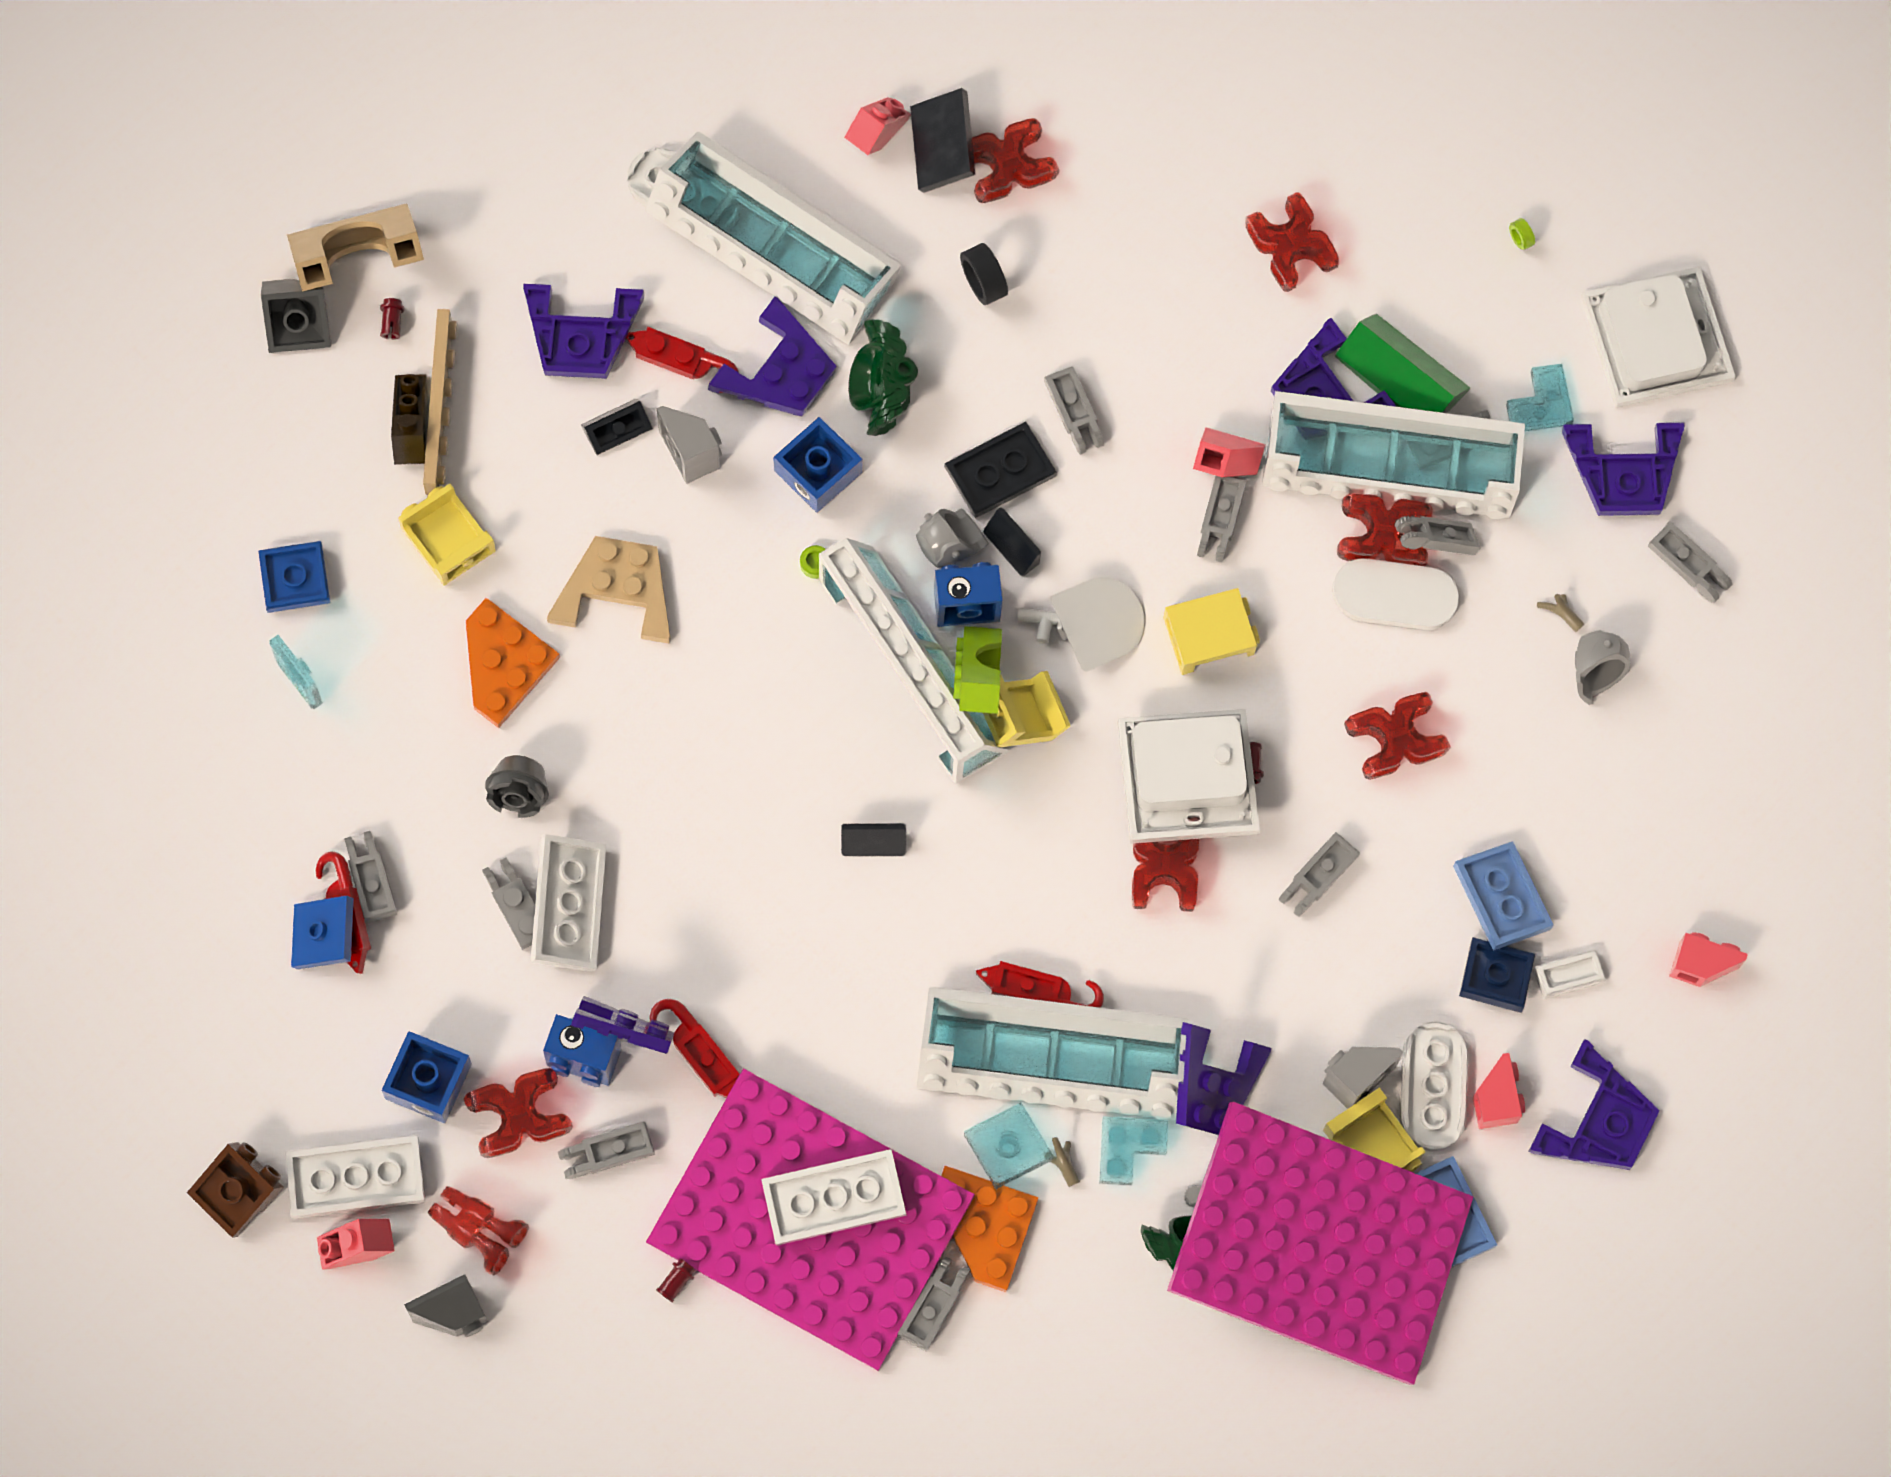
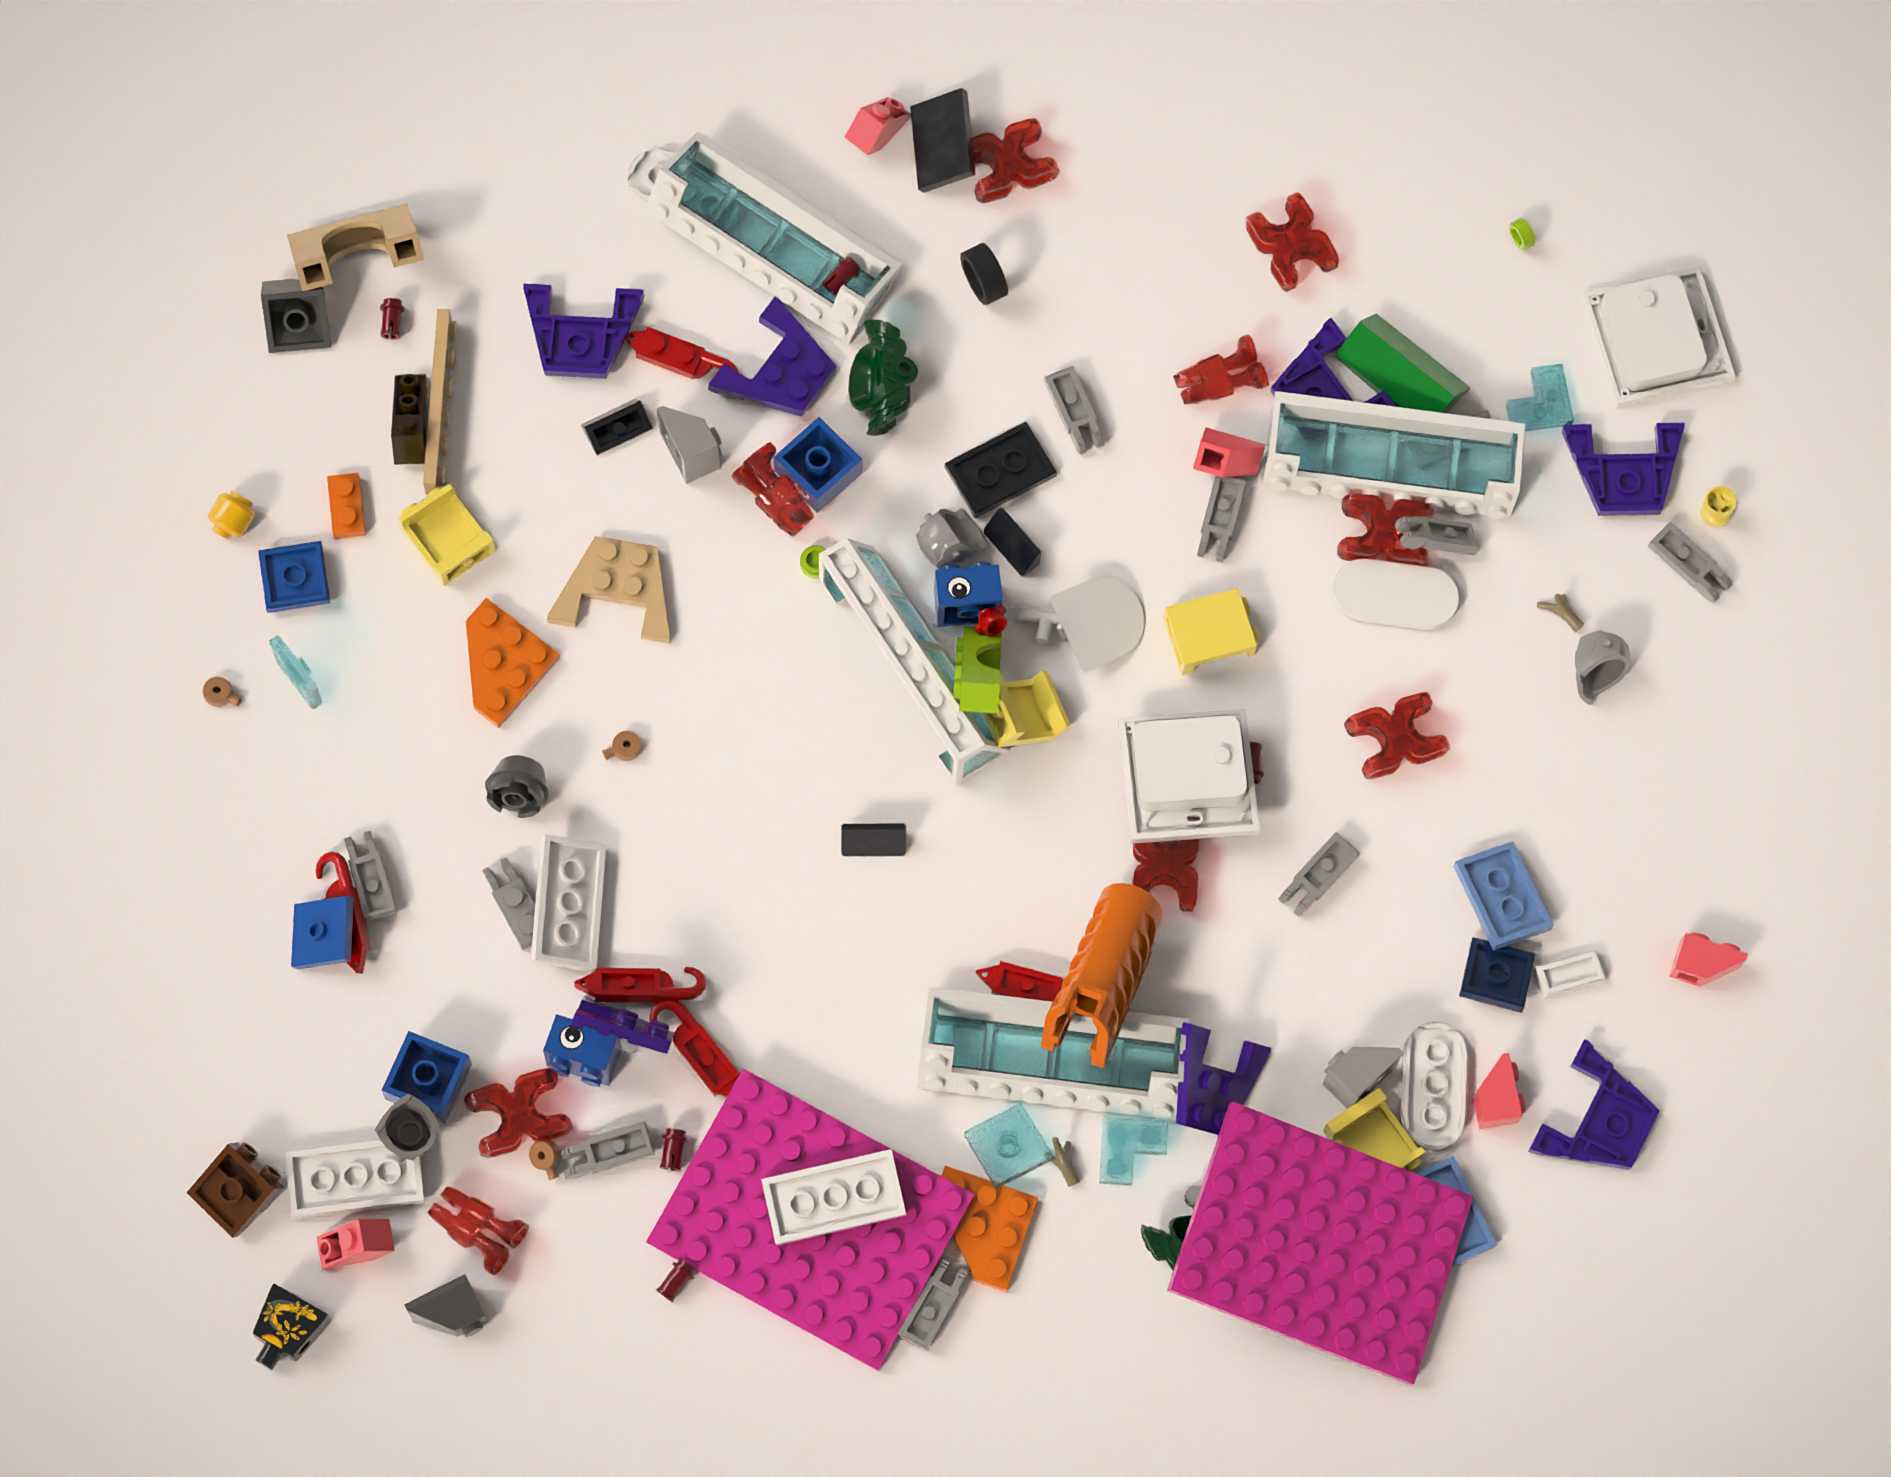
(224, 696): none -> medium nougat piece
(231, 515): none -> yellow head
(287, 1326): none -> black torso
(346, 505): none -> orange plate
(408, 1128): none -> light grey helmet
(547, 1161): none -> medium nougat piece
(620, 751): none -> medium nougat piece
(638, 985): none -> red plate
(673, 1148): none -> dark red pin
(780, 497): none -> clear red piece
(842, 274): none -> dark red pin
(991, 621): none -> red plate
(1106, 968): none -> orange piece
(1214, 377): none -> clear red piece
(1723, 501): none -> light yellow wheel

